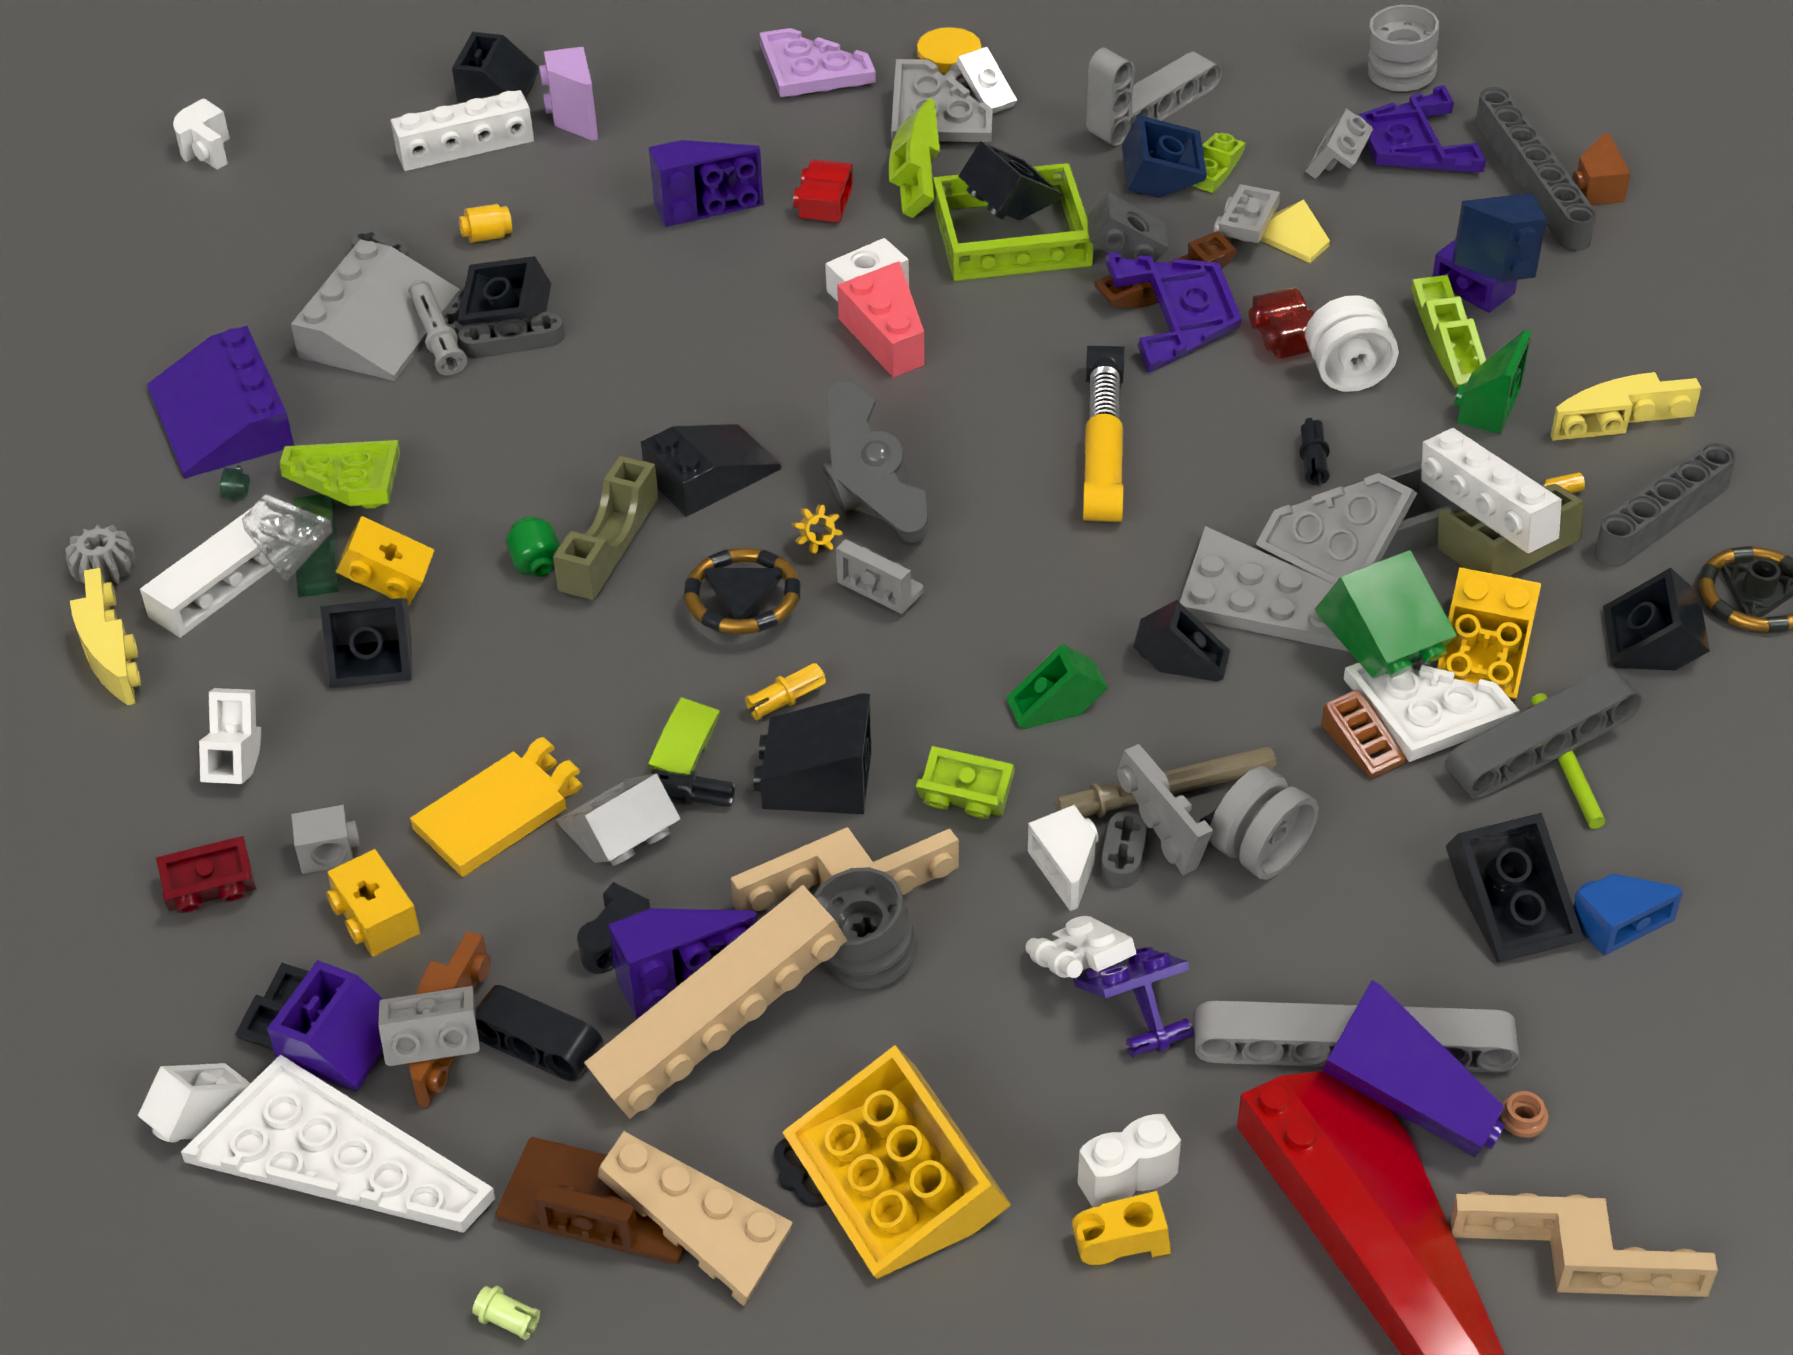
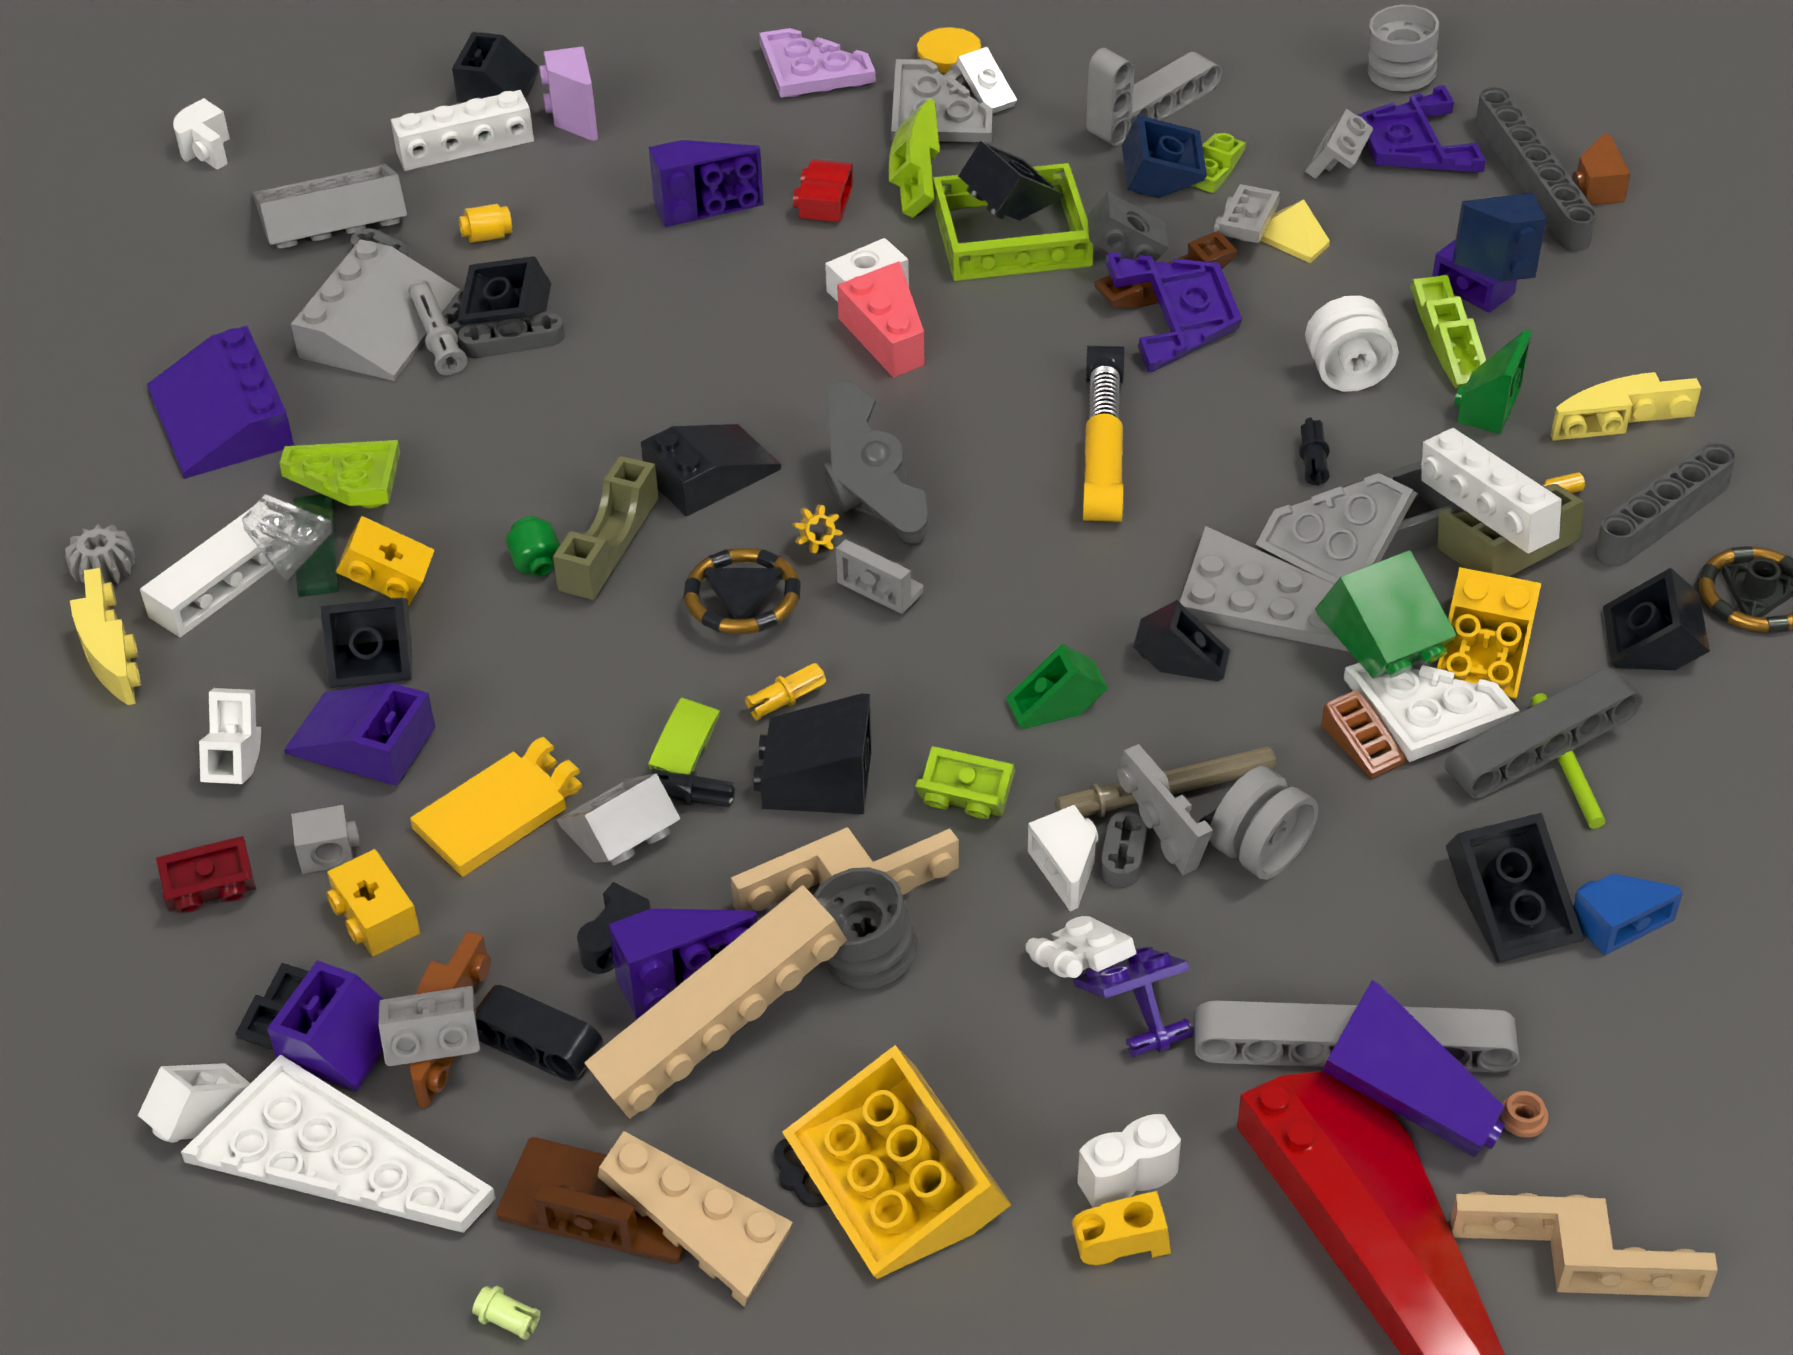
(234, 483): clear green plate -> none
(330, 205): none -> light grey slope
(366, 730): none -> dark purple slope
(1281, 321): clear red brick -> none

